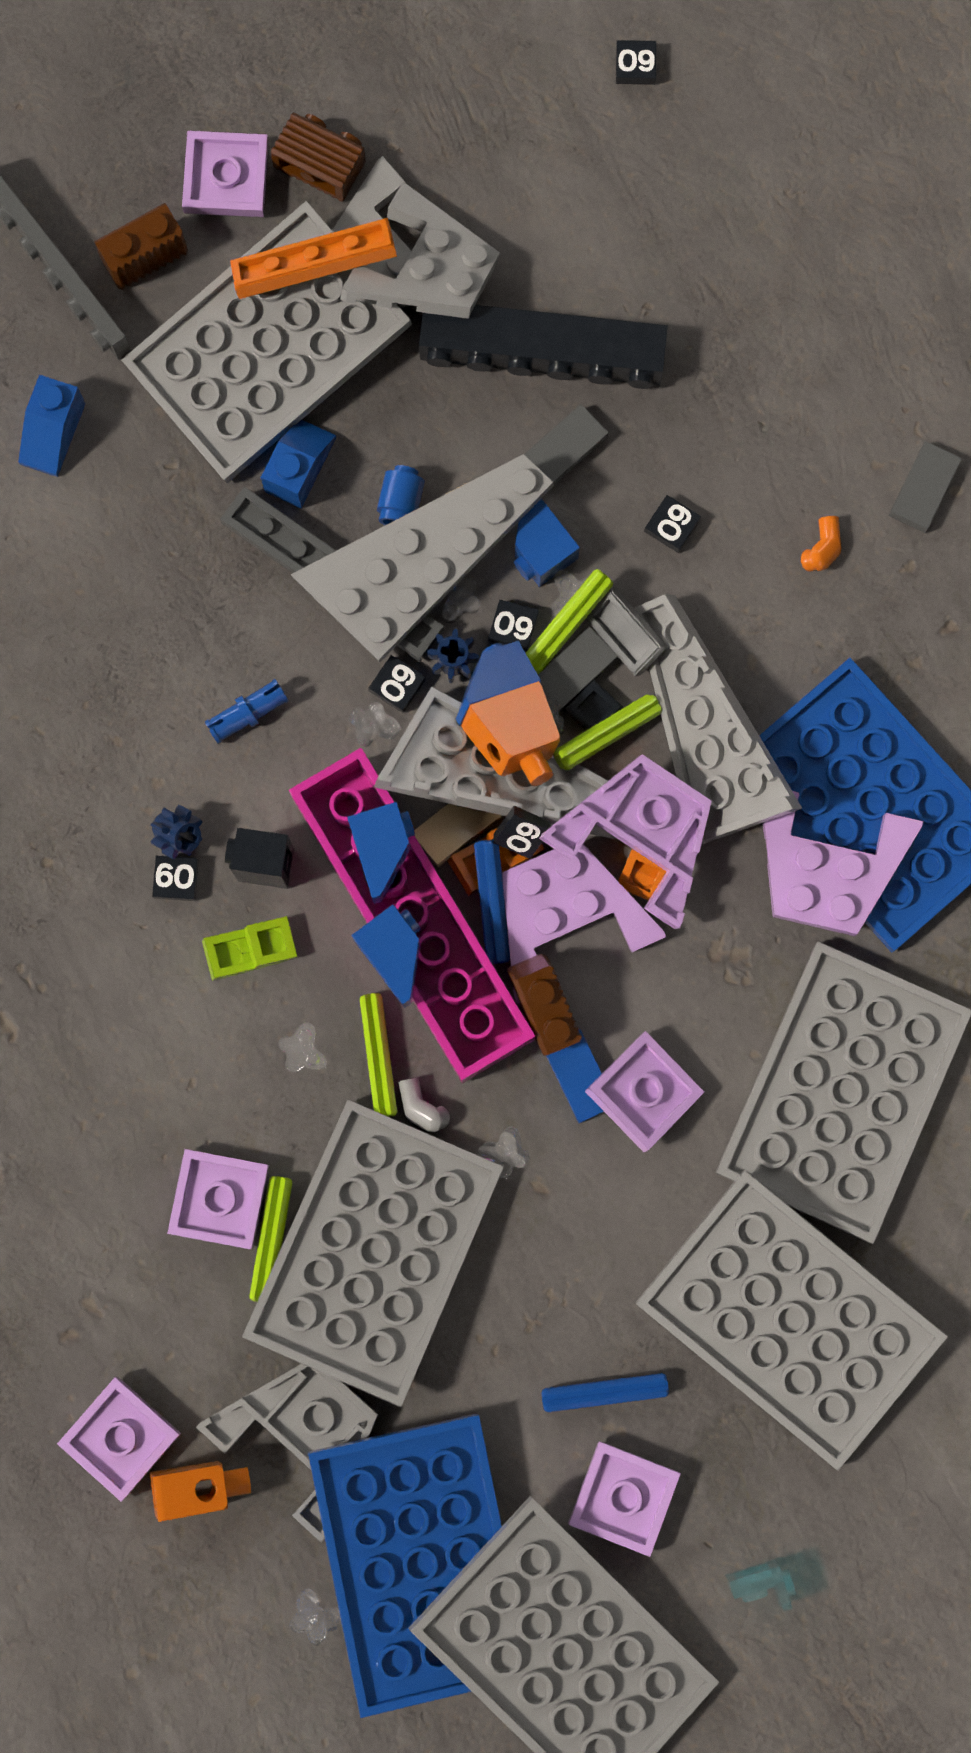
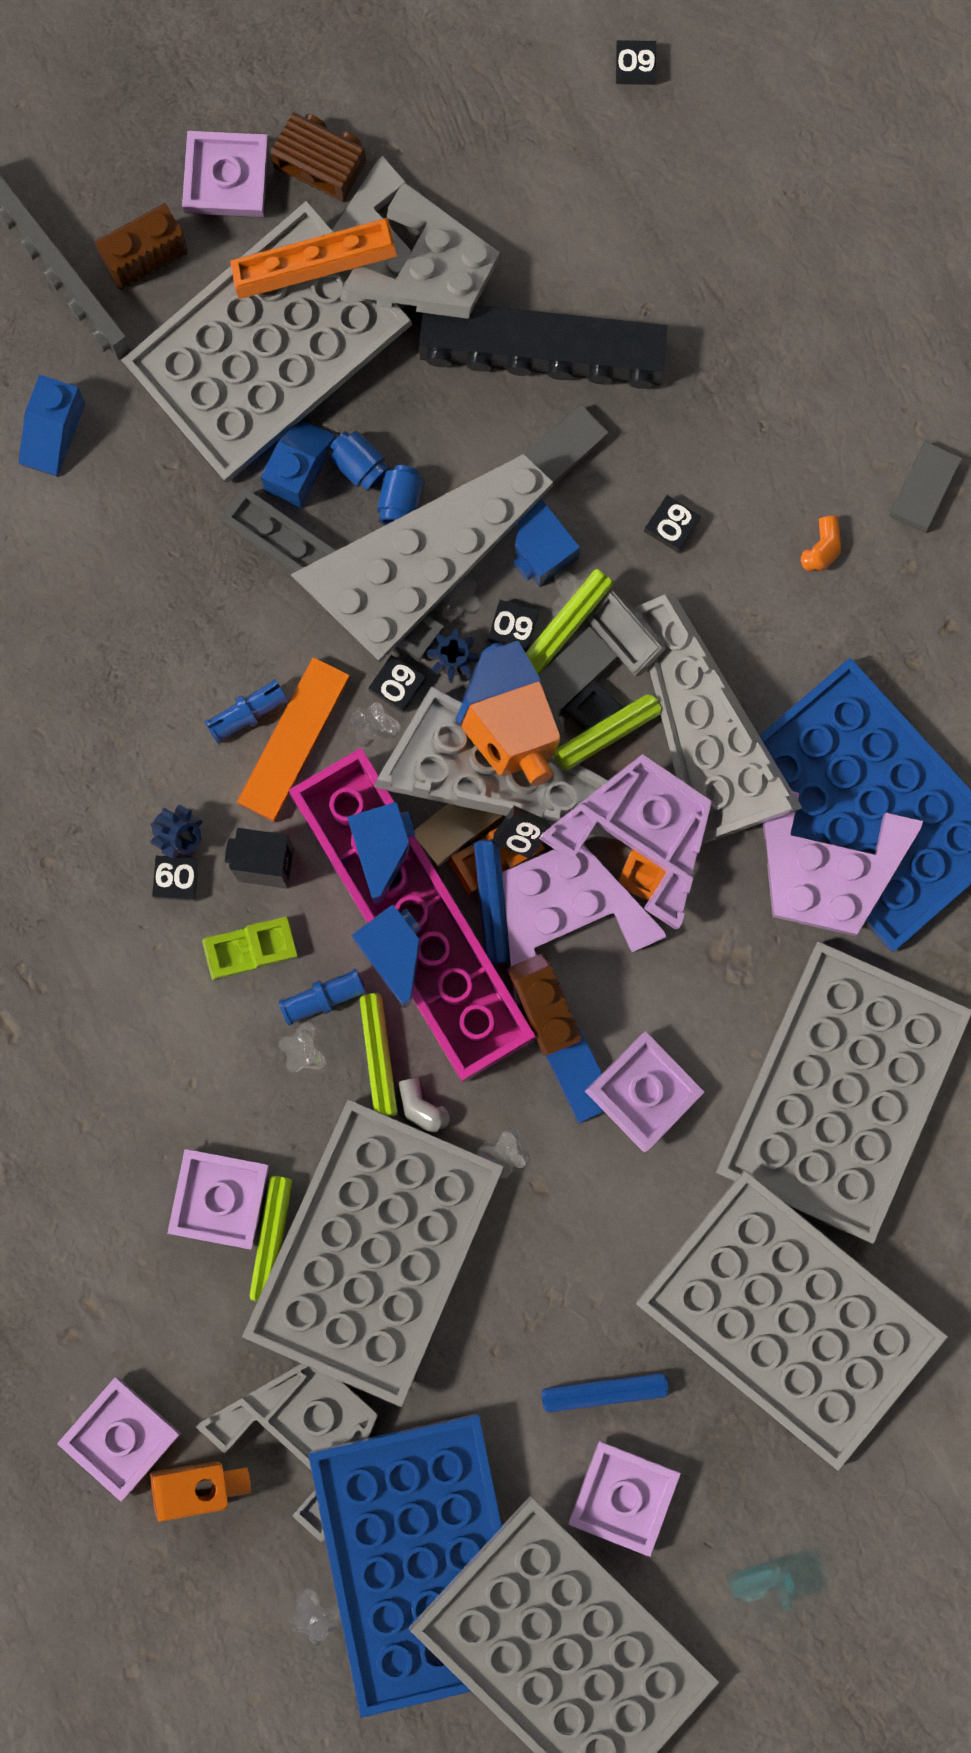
(293, 739): none -> orange tile
(322, 997): none -> blue pin
(358, 460): none -> blue brick

